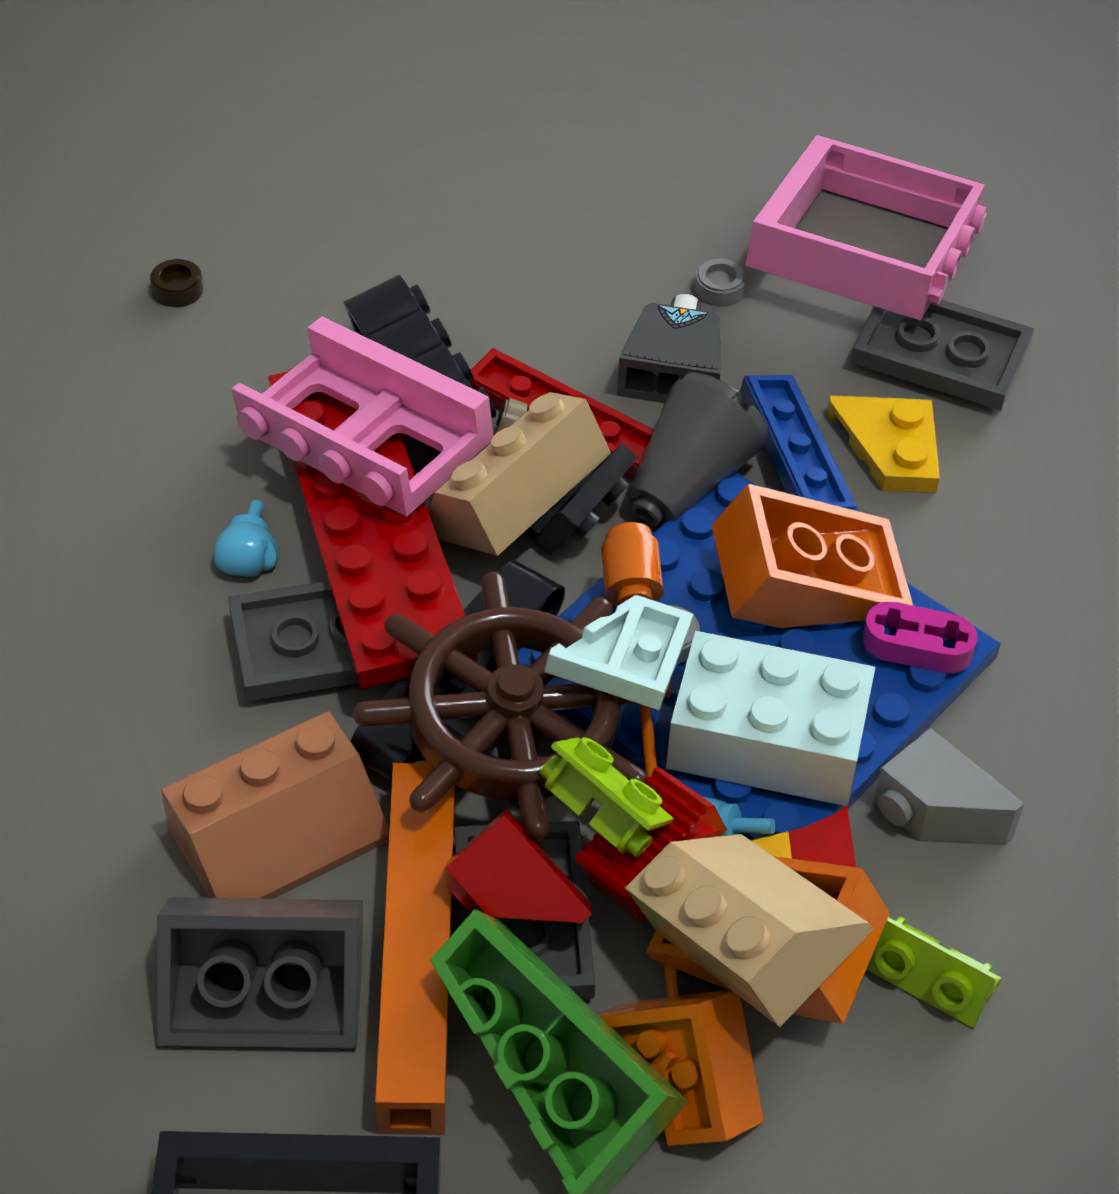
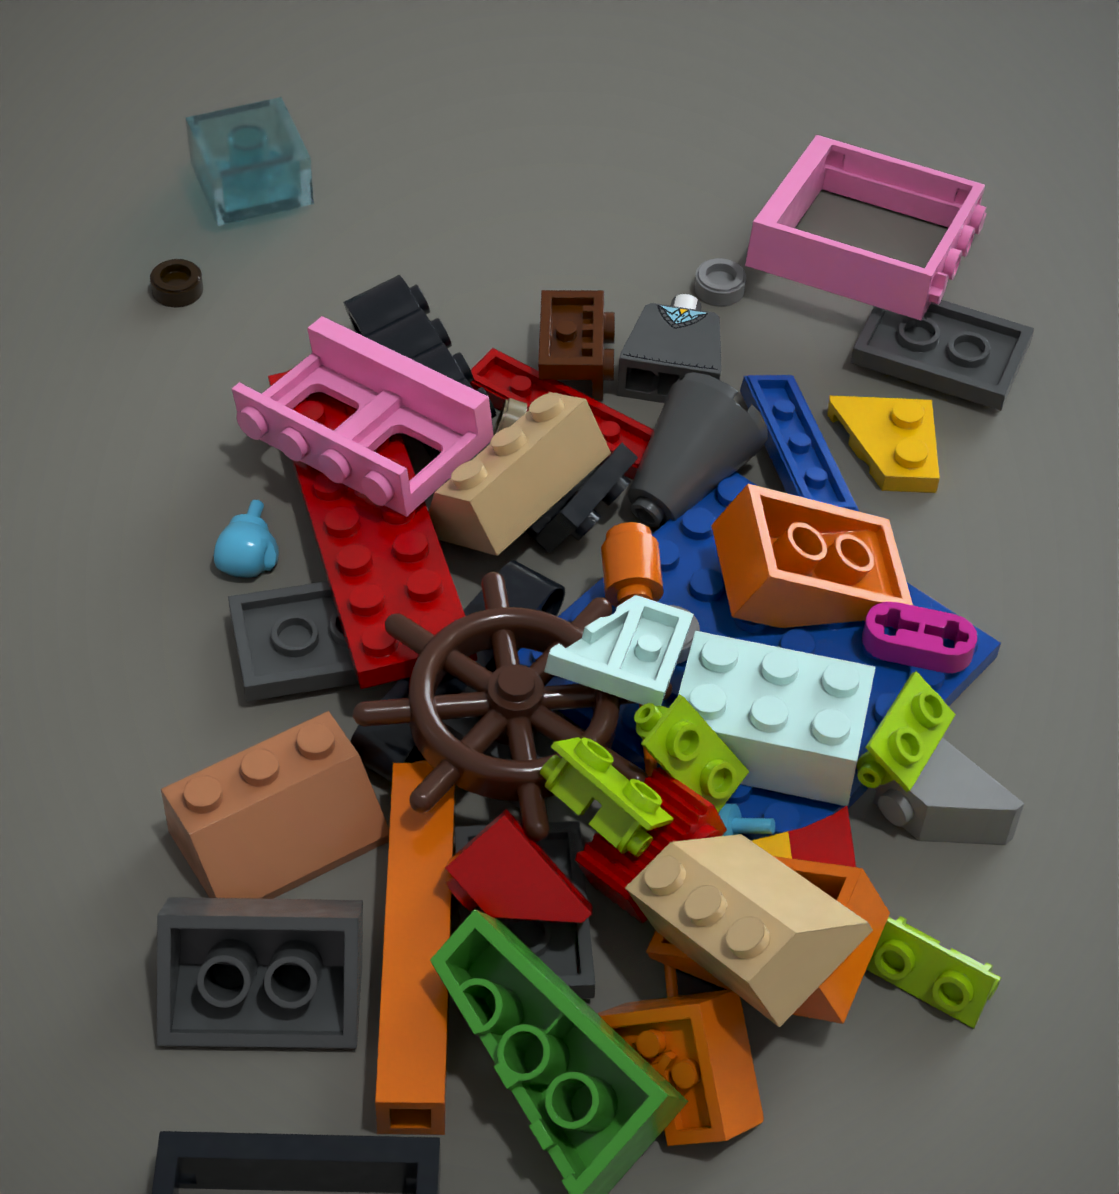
(250, 161): none -> clear light blue brick
(574, 338): none -> reddish brown bracket
(690, 750): none -> lime hinge
(905, 736): none -> lime hinge

